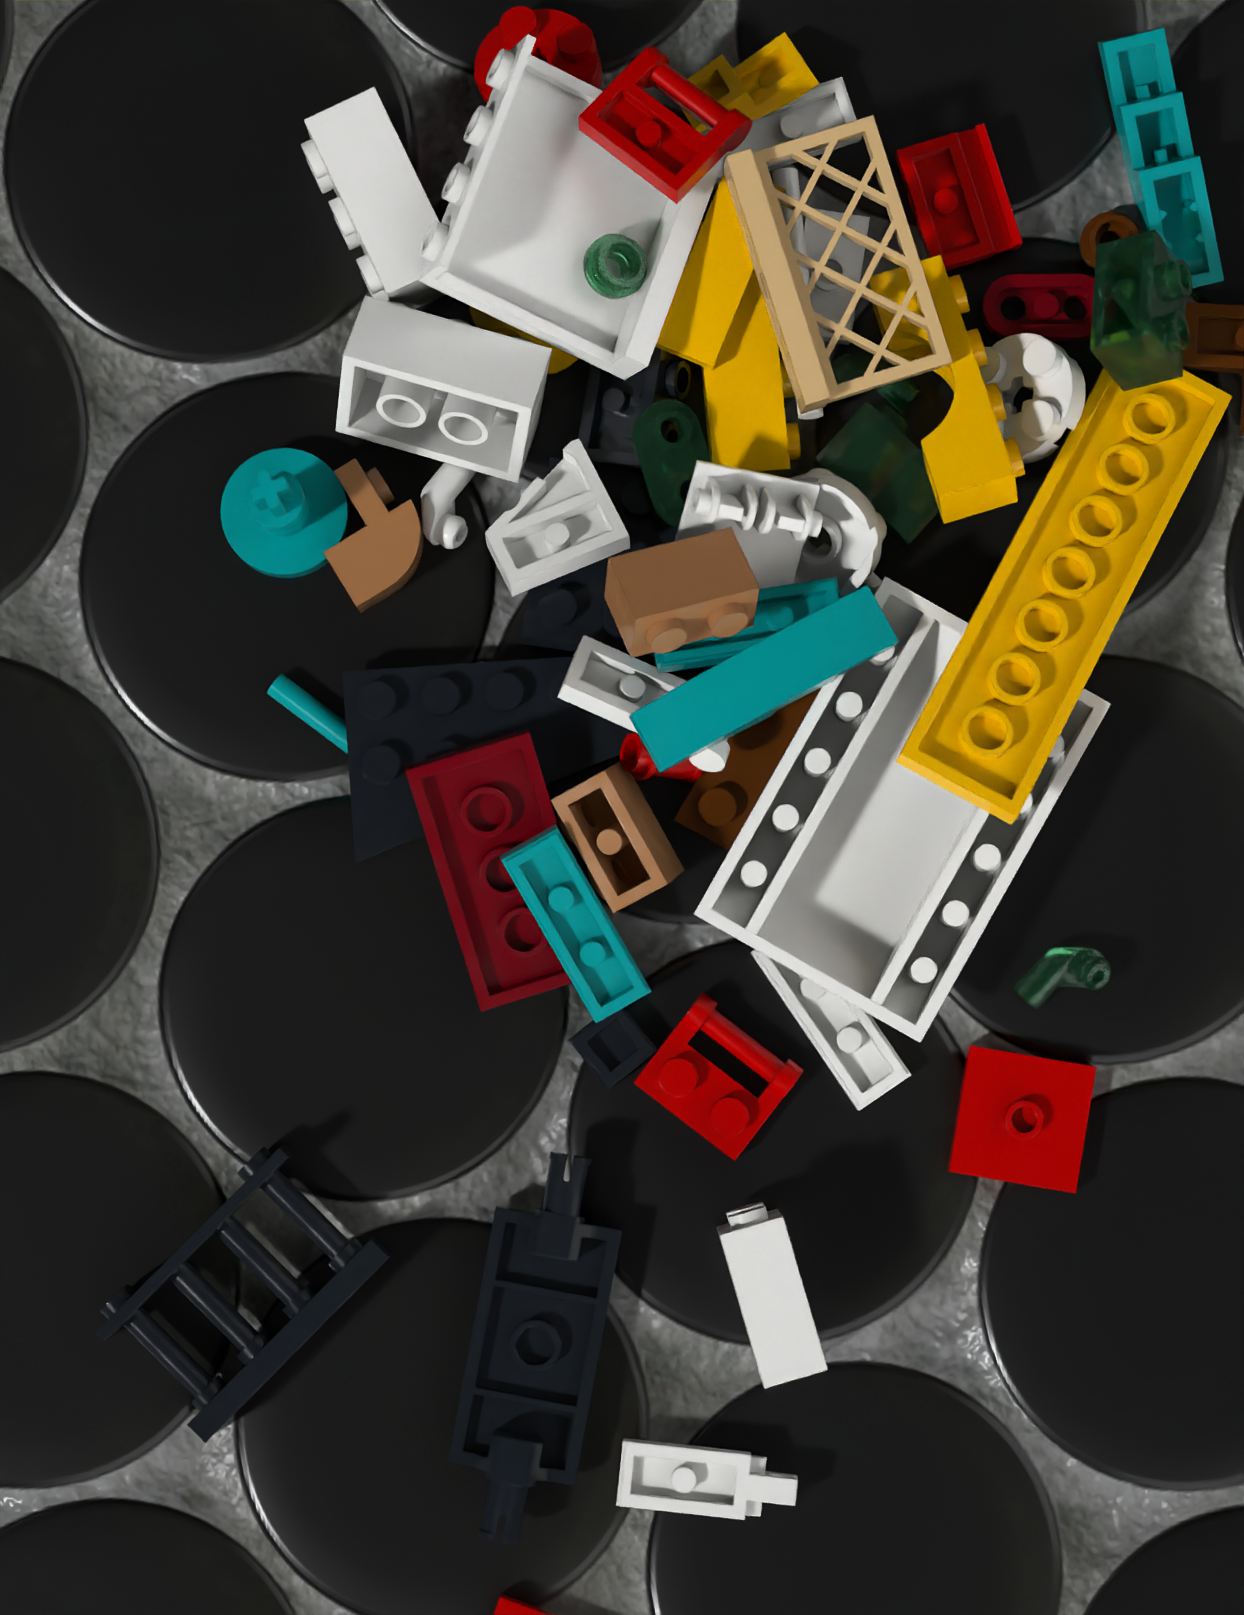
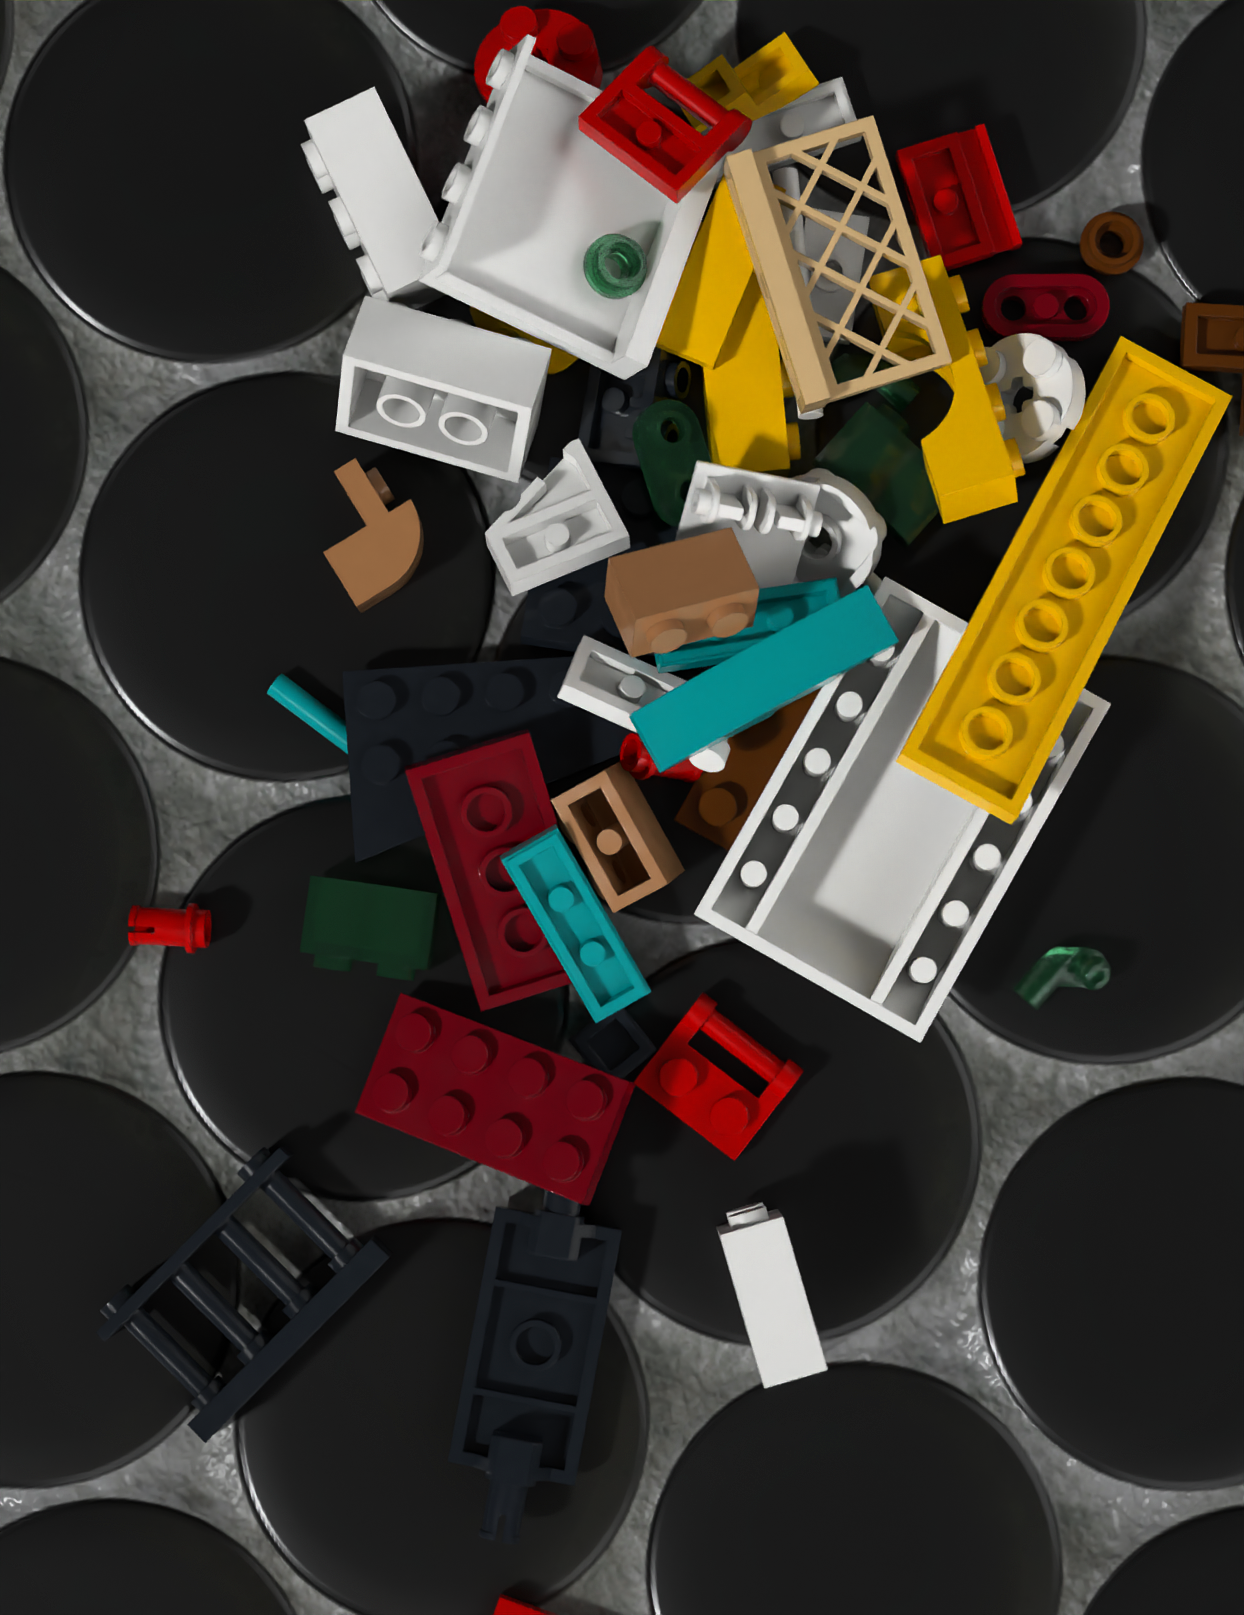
(170, 927): none -> red pin
(284, 512): teal piece -> none
(369, 925): none -> clear green brick
(438, 506): white arm -> none
(495, 1099): none -> dark red plate
(699, 1480): white hinge -> none
(840, 1033): white tile -> none
(1021, 1119): red plate -> none
(1140, 310): clear green brick -> none
(1159, 150): teal slope -> none

